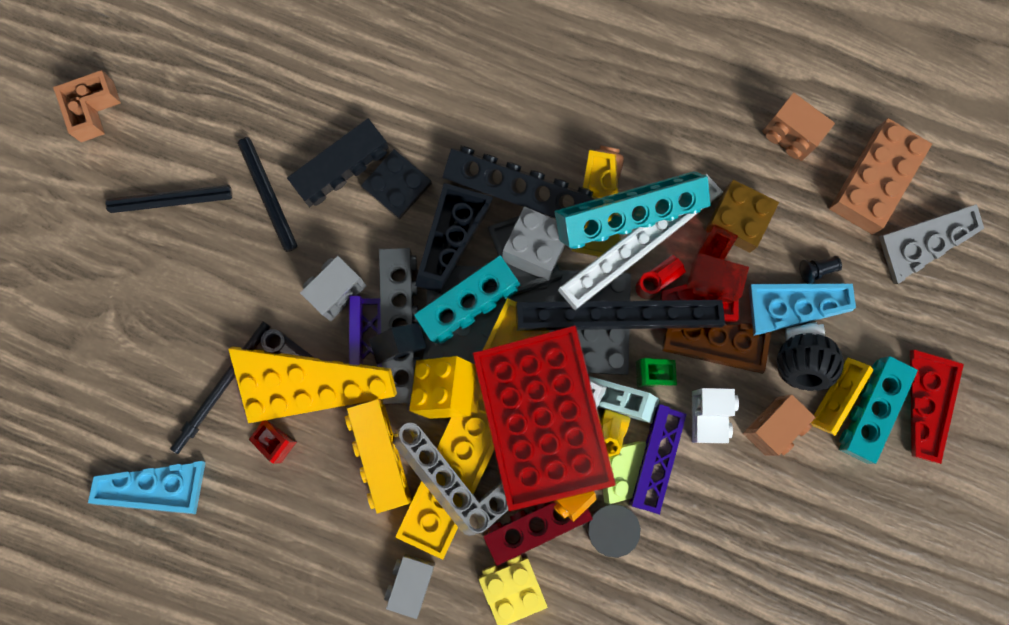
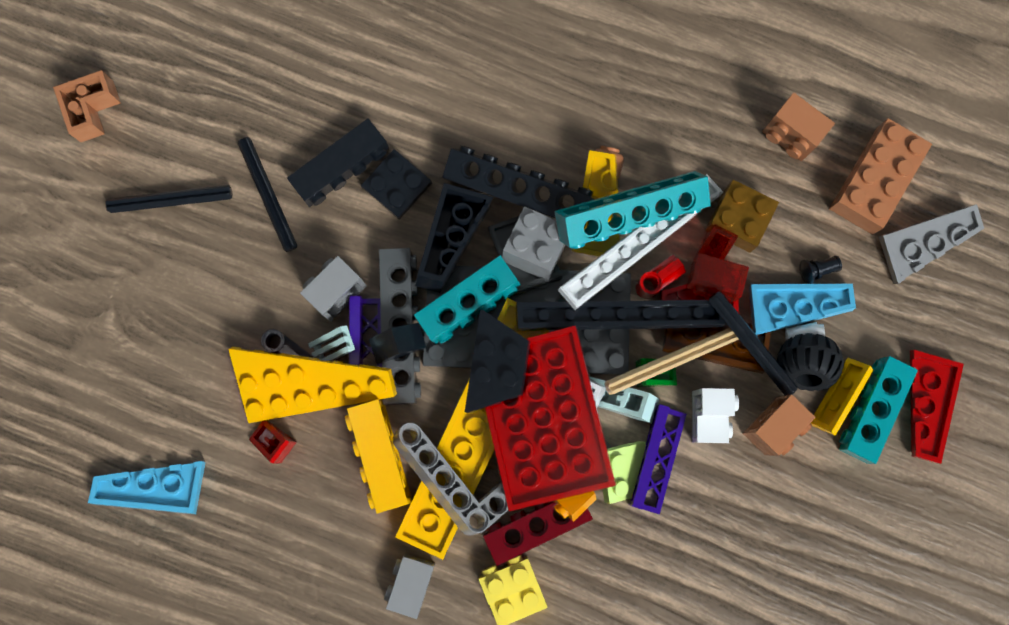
(191, 428): black bar -> none
(319, 352): none -> light aqua tile
(443, 387): yellow brick -> none
(497, 364): none -> black wing
(614, 430): yellow piece -> none
(614, 530): dark grey tile -> none
(670, 361): none -> tan axle
(752, 343): none -> black axle

